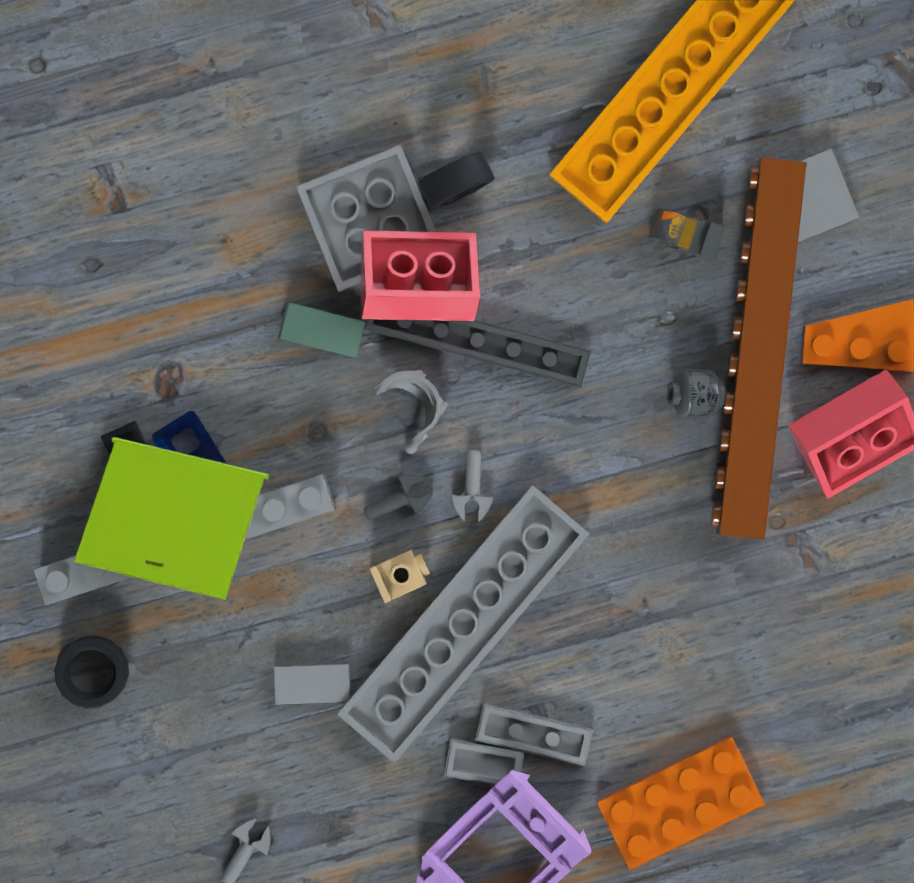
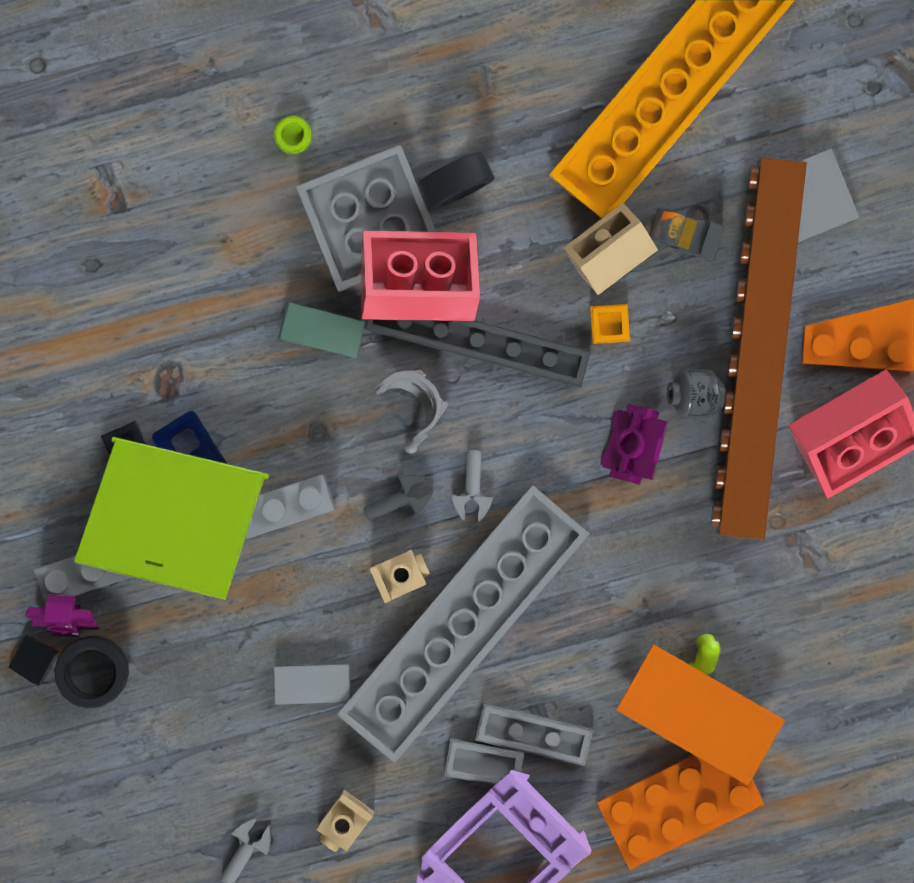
(33, 660): none -> black slope
(62, 616): none -> magenta piece
(293, 135): none -> lime tile
(346, 808): none -> tan brick
(609, 324): none -> light orange tile
(610, 248): none -> tan brick
(634, 444): none -> magenta piece
(700, 714): none -> orange tile
(707, 654): none -> lime arm

